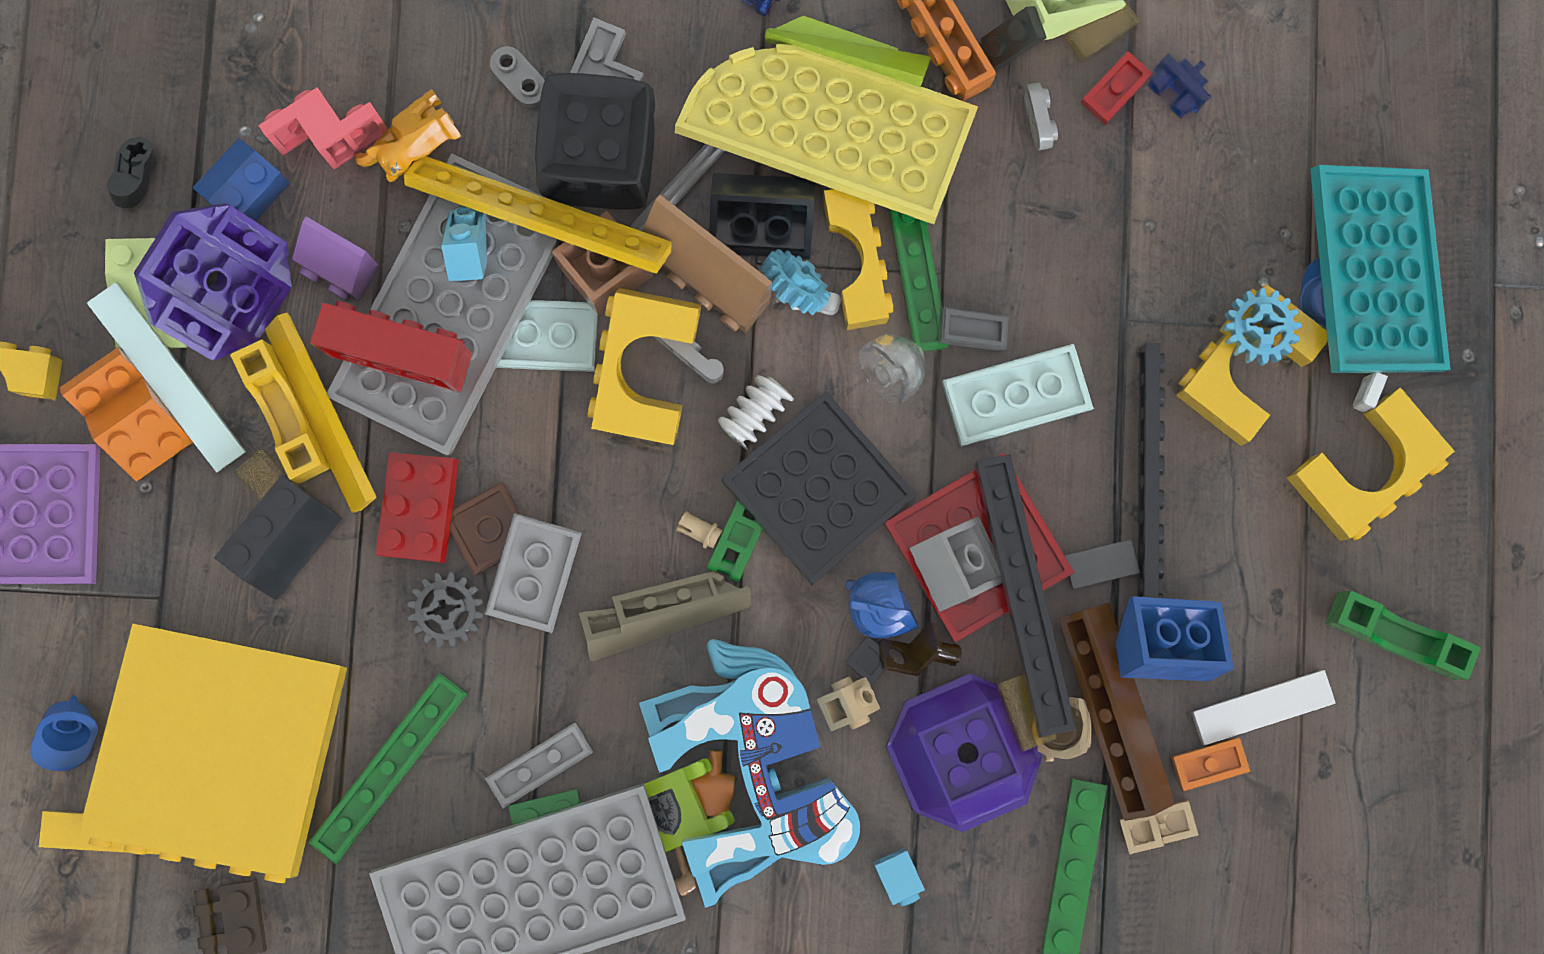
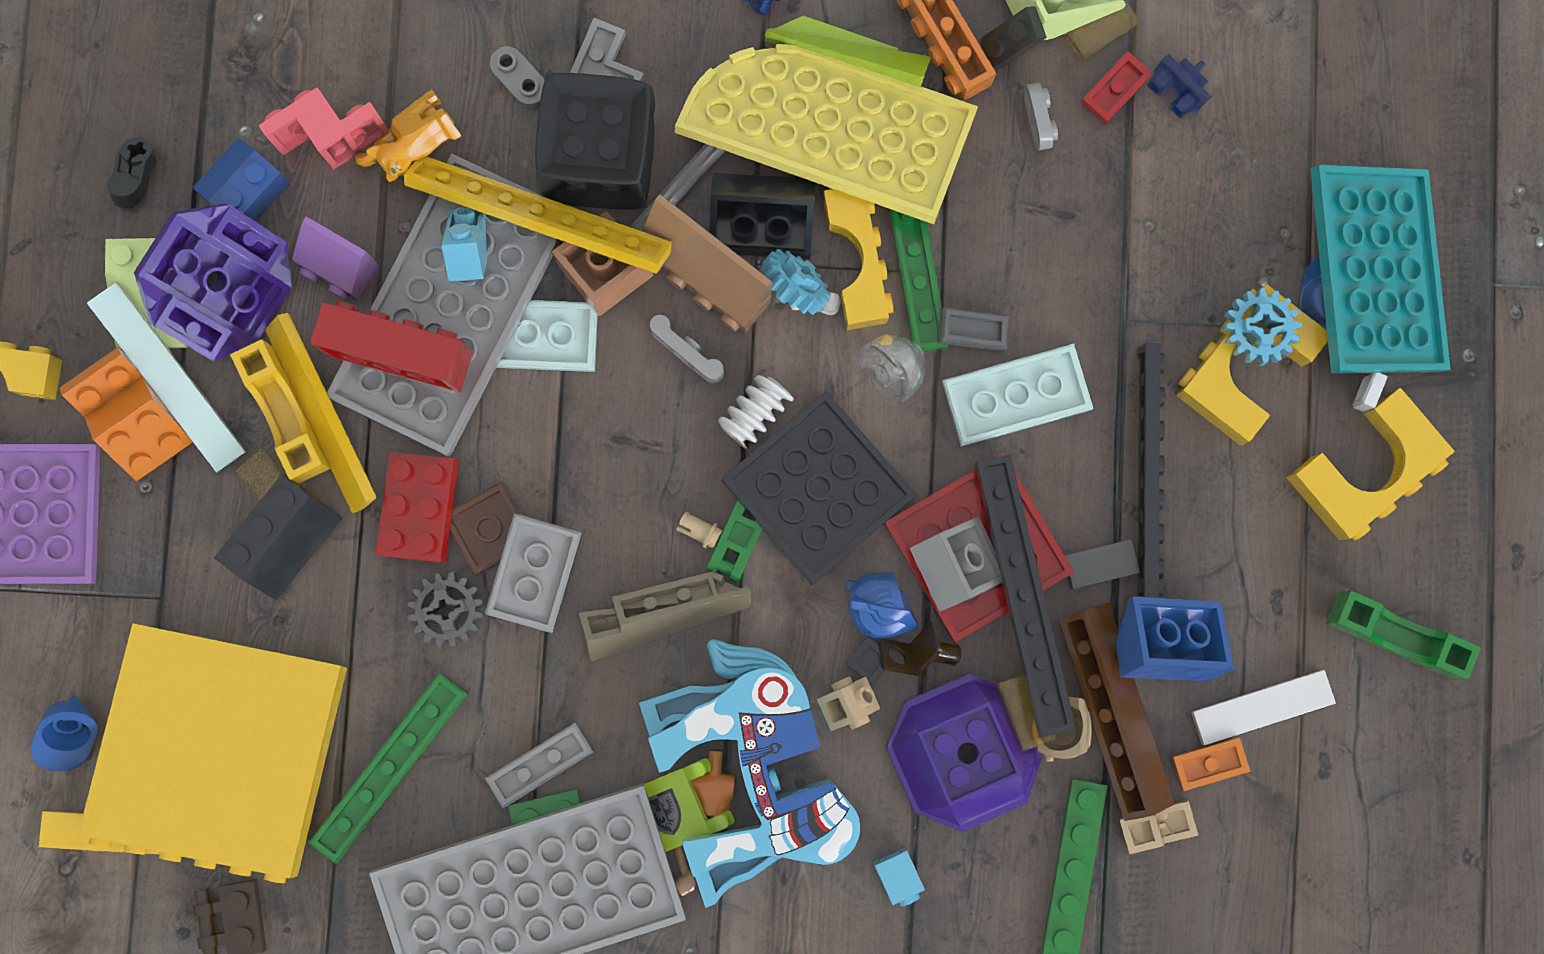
(618, 406): yellow arch -> none

